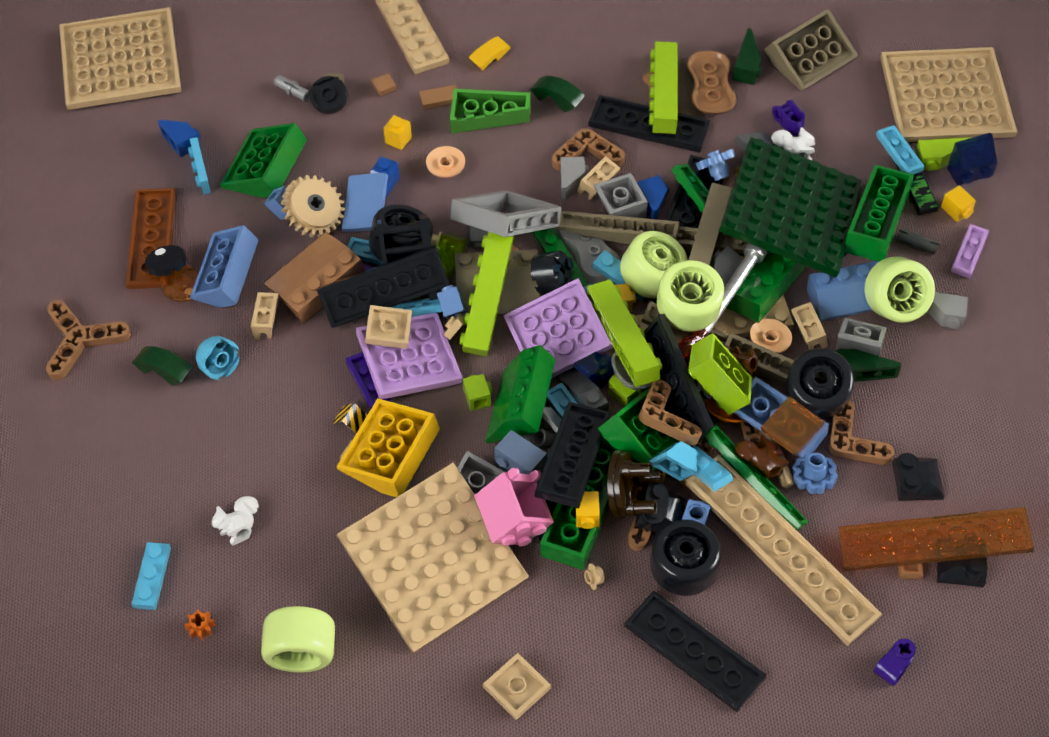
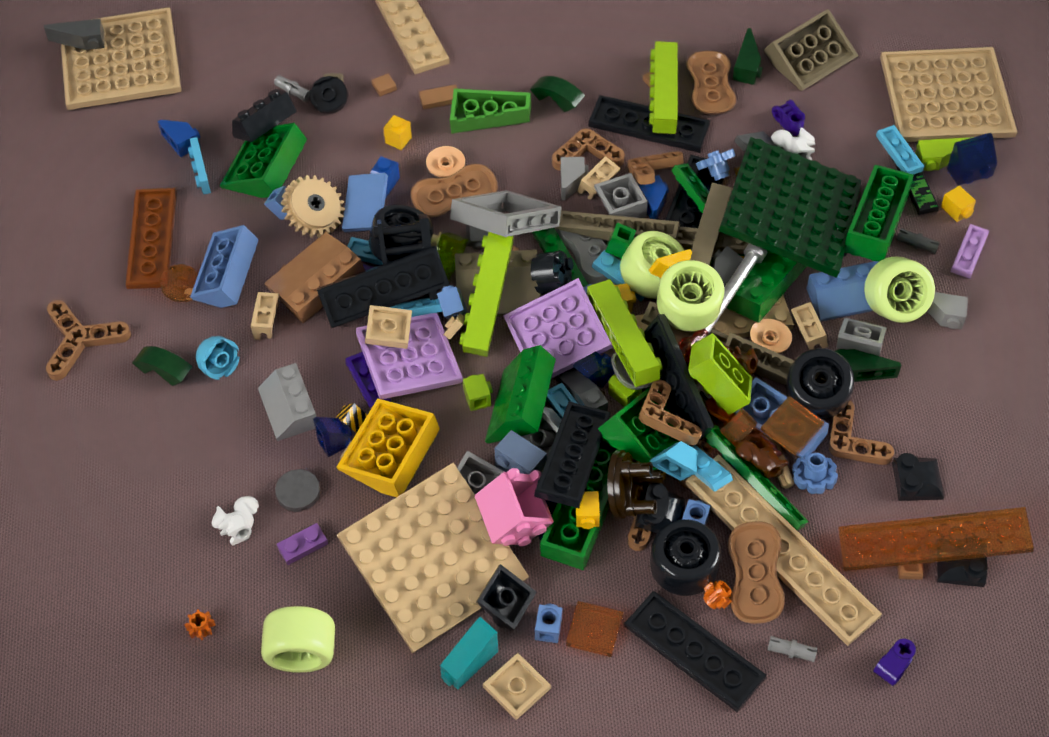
(78, 34): none -> dark grey slope
(151, 576): medium azure plate -> none
(165, 259): black tile -> none
(263, 116): none -> black slope
(287, 402): none -> light grey slope
(297, 490): none -> flat silver tile
(302, 544): none -> medium lavender plate
(331, 434): none -> clear blue slope
(435, 195): none -> medium nougat plate
(470, 654): none -> teal slope
(491, 50): yellow slope -> none
(505, 598): none -> black slope
(548, 632): none -> medium blue brick
(594, 576): tan plate -> none
(594, 629): none -> clear orange tile
(620, 240): none -> green brick
(643, 167): none -> medium nougat beam
(663, 263): none -> yellow slope
(717, 594): none -> orange gear
(738, 426): none -> clear orange brick
(756, 590): none -> medium nougat plate
(792, 649): none -> light grey pin

